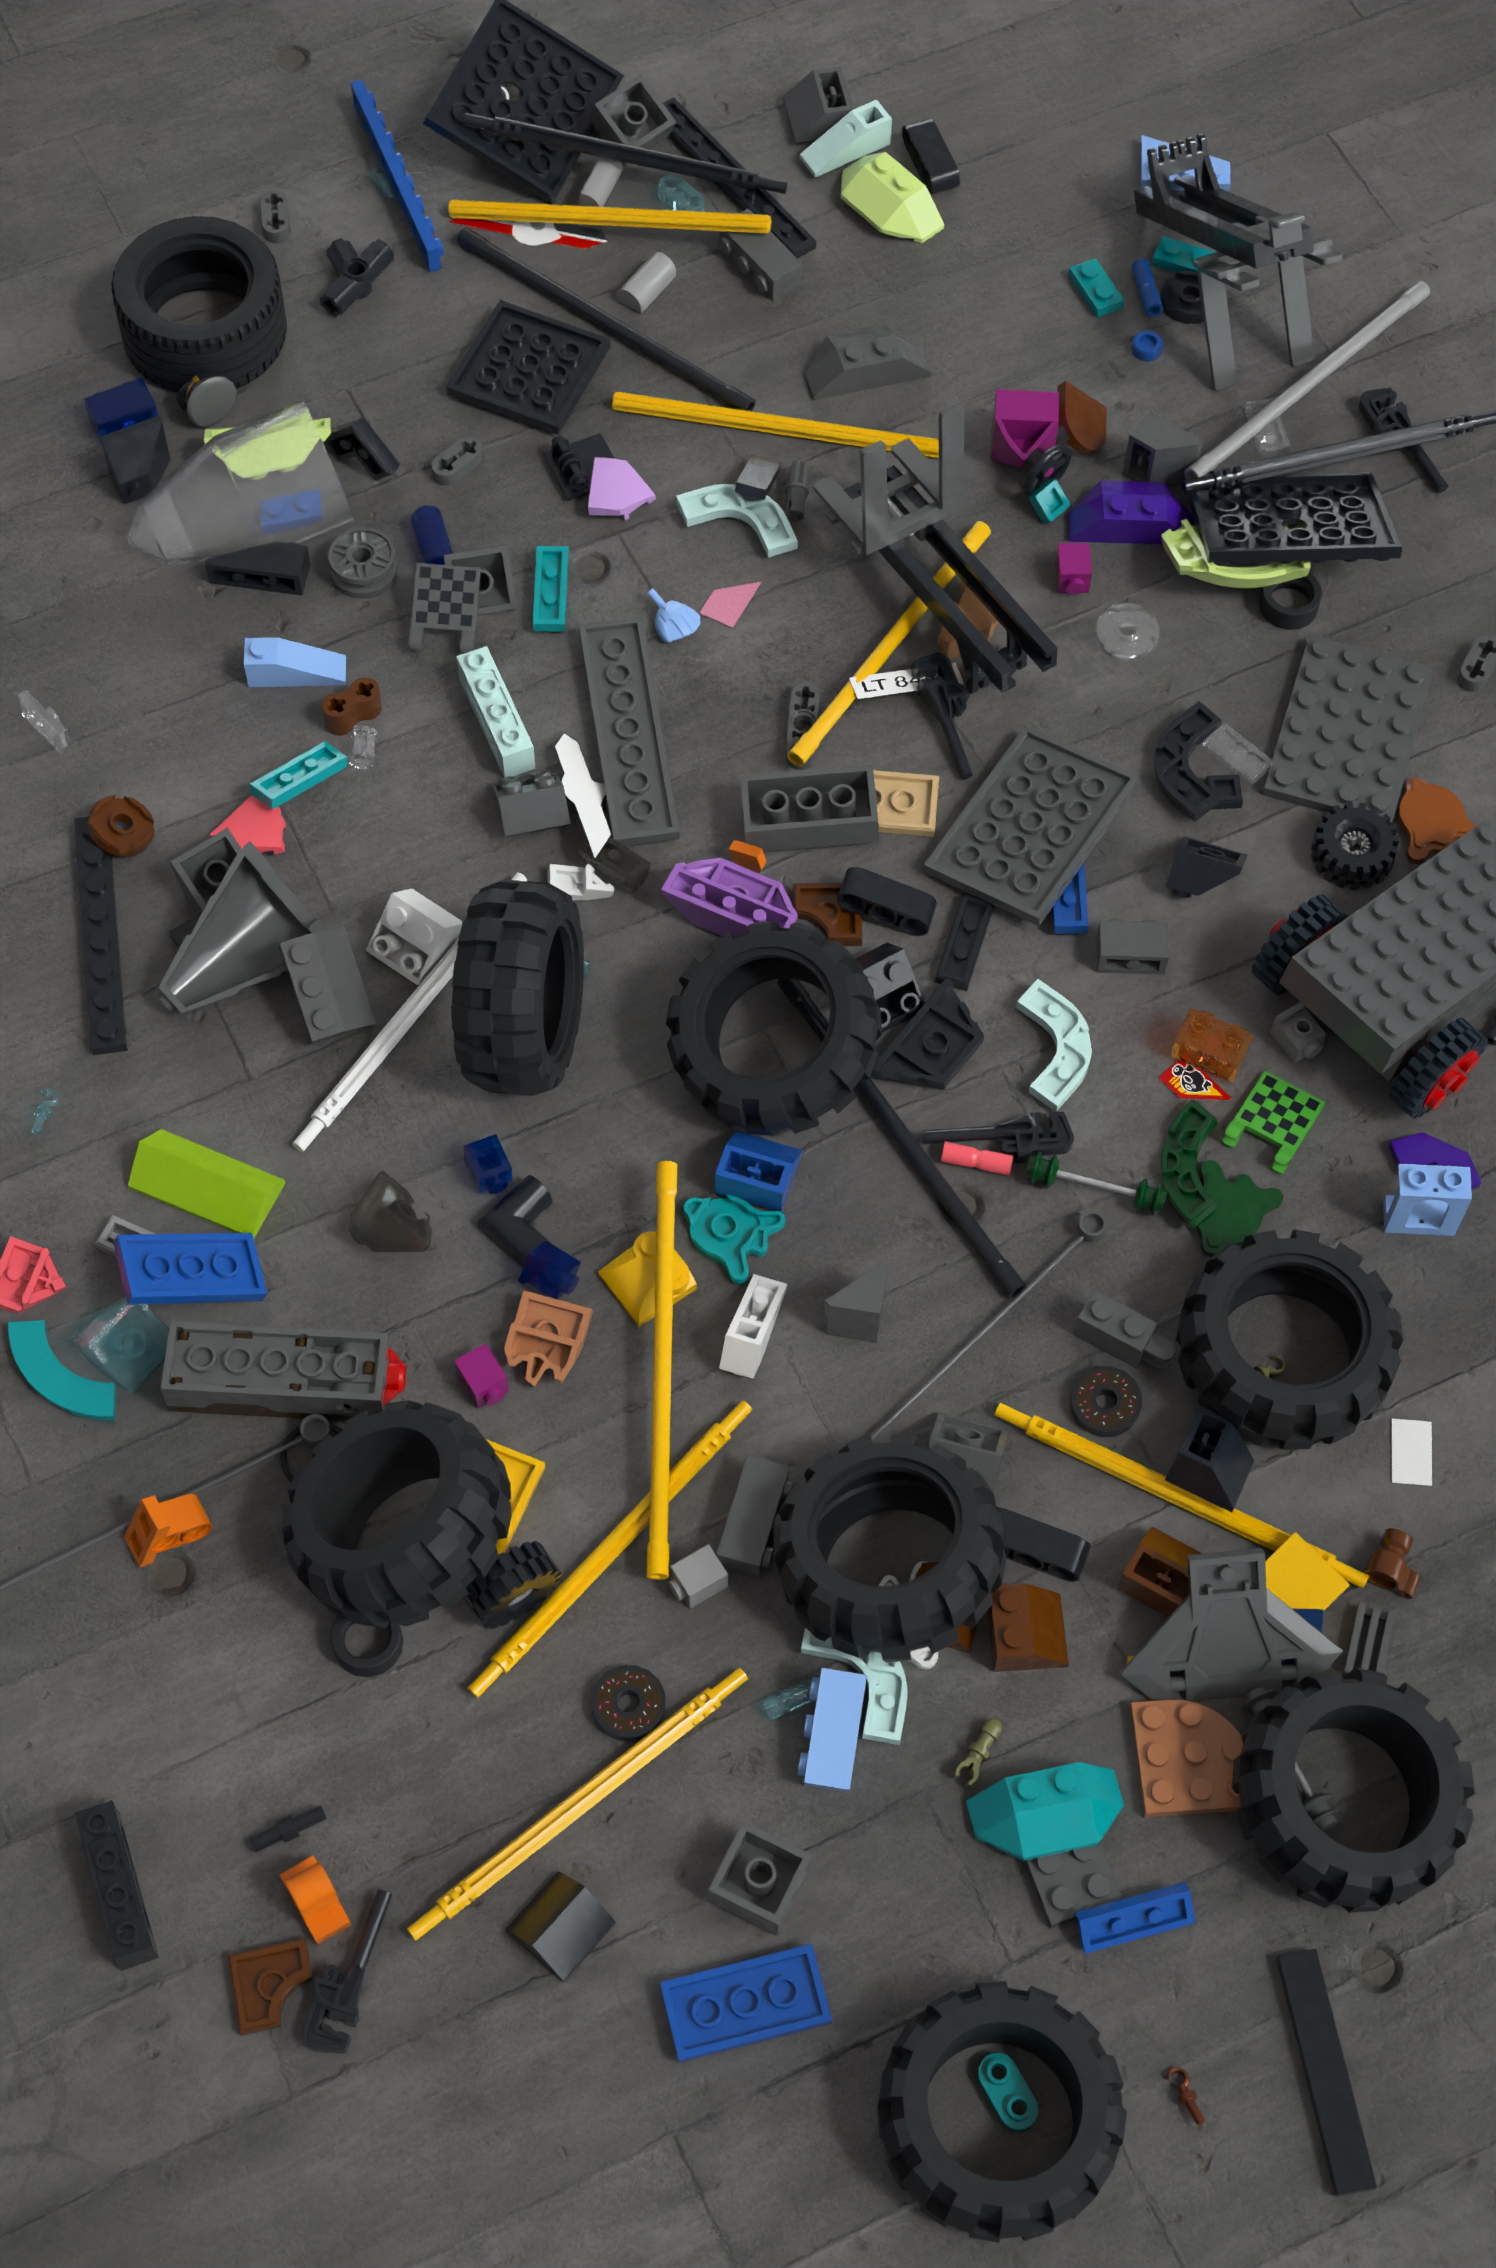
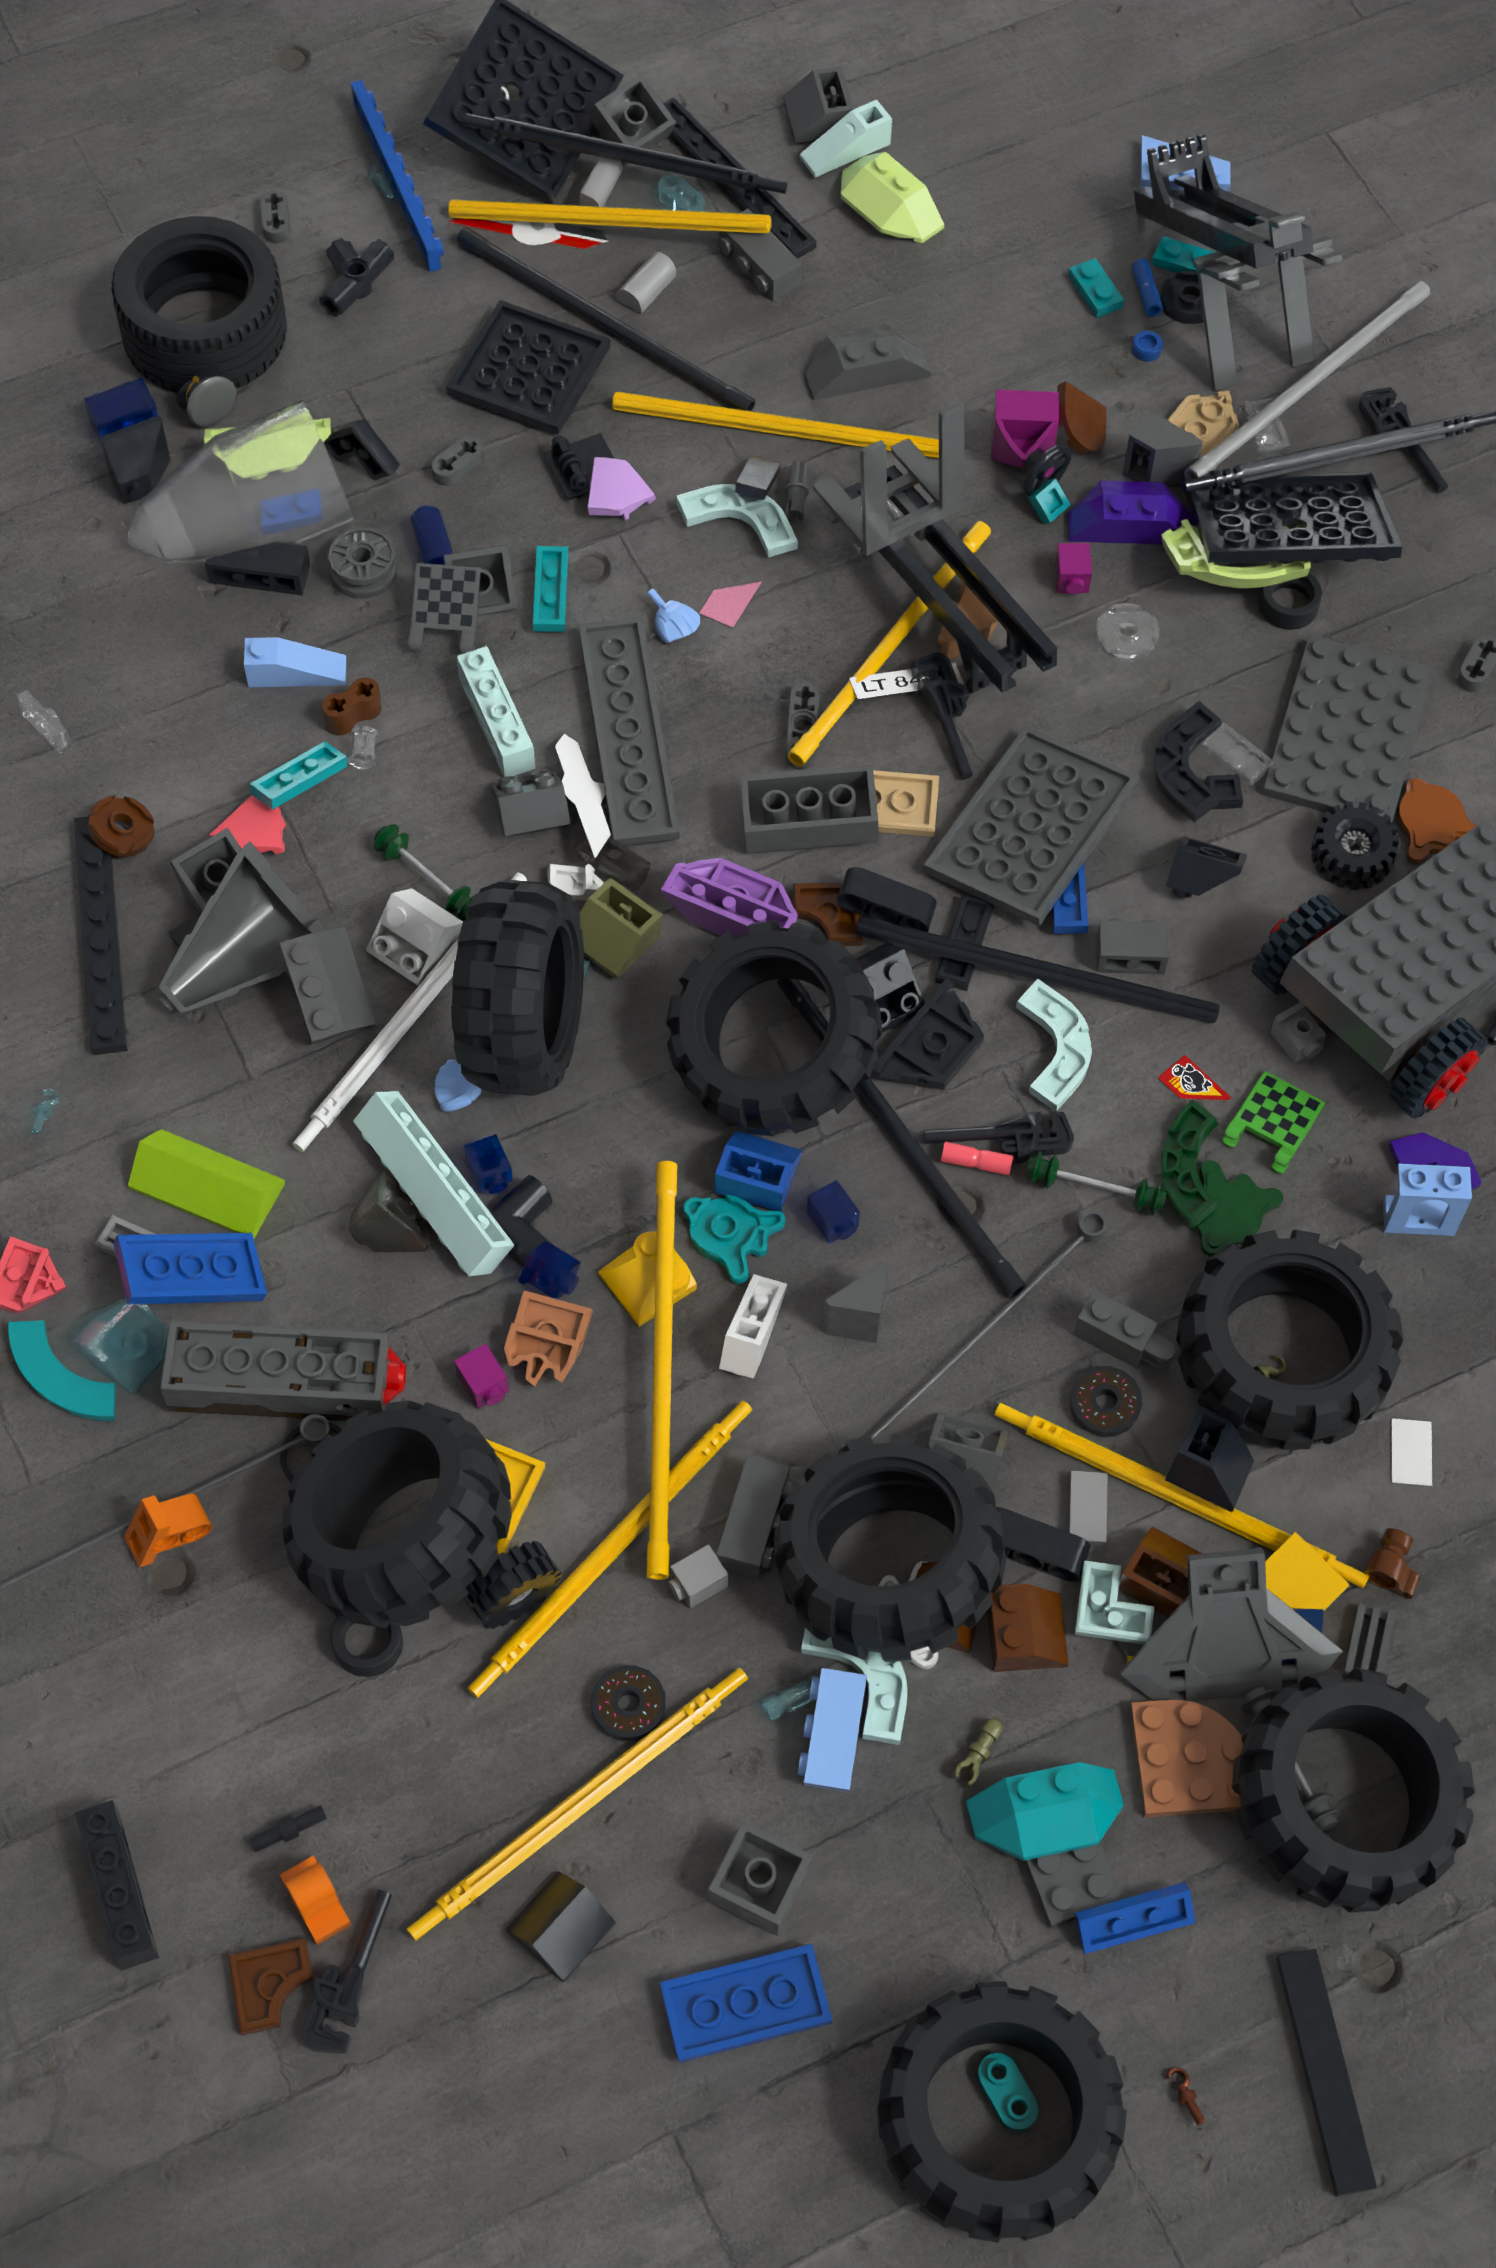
(396, 846): none -> dark green axle
(433, 1183): none -> light aqua brick
(453, 1089): none -> light blue piece
(617, 928): none -> olive slope
(747, 856): orange tile -> none
(833, 1212): none -> clear blue brick
(930, 156): black beam -> none
(1037, 969): none -> black axle
(1088, 1506): none -> light grey tile
(1103, 1615): none -> light aqua brick
(1207, 418): none -> tan tile
(1212, 1044): clear orange brick -> none

